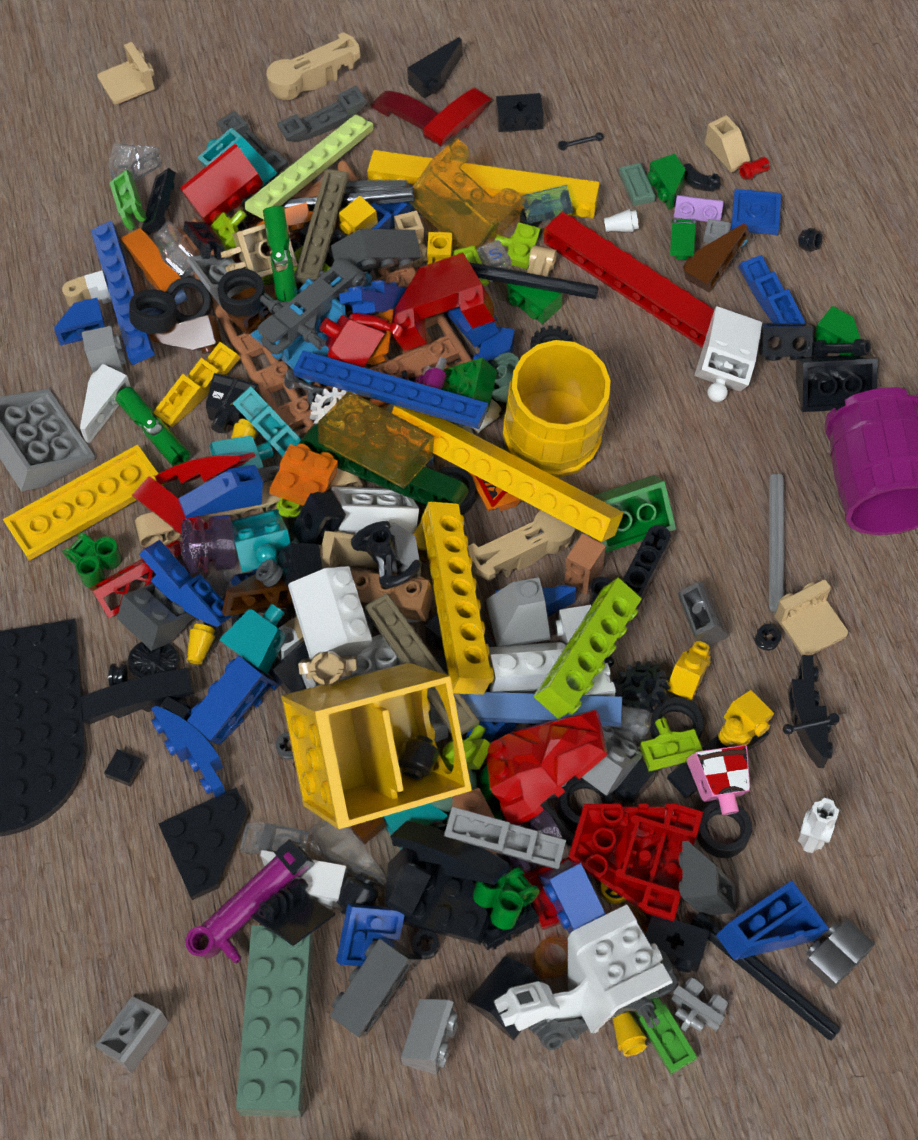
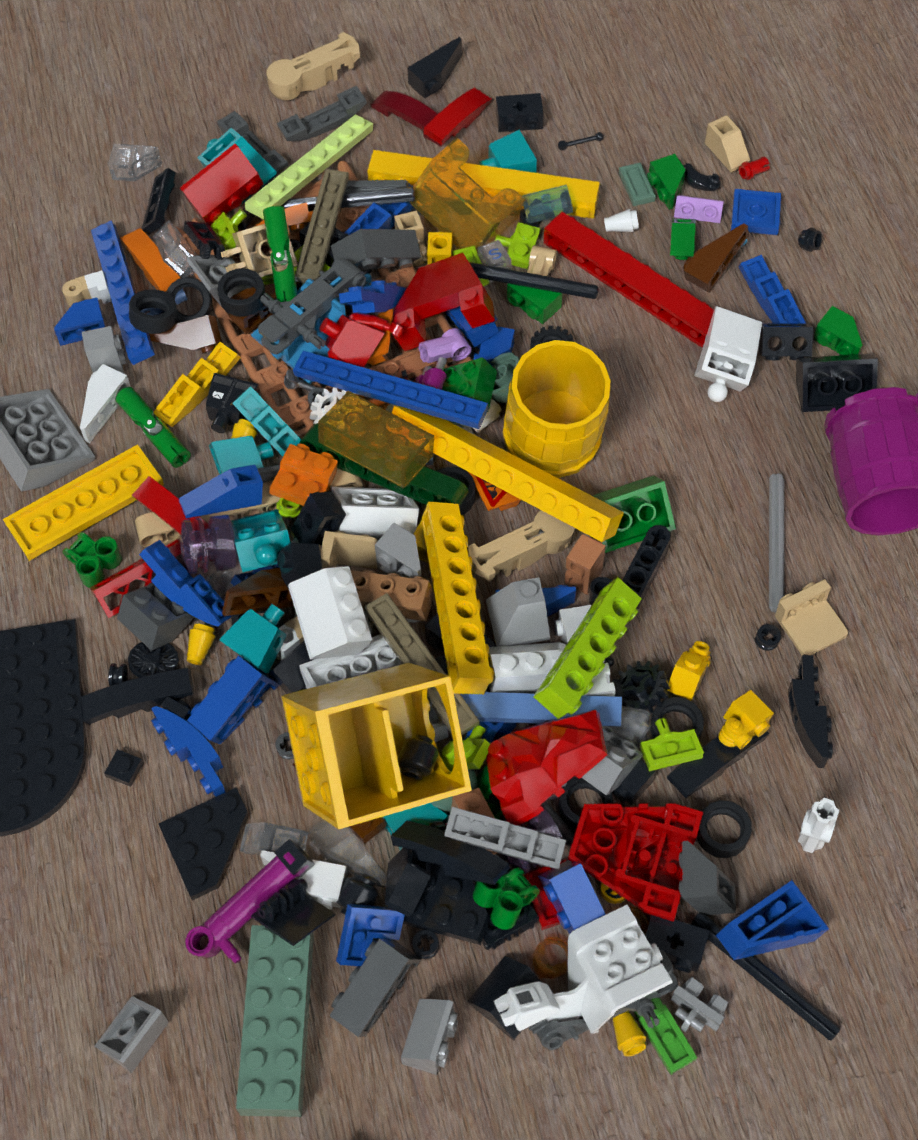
(127, 199): bright green hinge -> none
(128, 78): tan bracket -> none
(205, 467): red slope -> none
(269, 573): dark grey bush -> none
(328, 667): tan plate -> none
(357, 216): yellow brick -> none
(383, 550): black piece -> none
(451, 345): none -> lavender piece
(511, 153): none -> teal torso
(702, 614): flat silver brick -> none
(715, 230): light grey tile -> none
(721, 775): torso -> none
(833, 719): black hinge -> none
(839, 953): flat silver brick -> none
(859, 348): black bar -> none

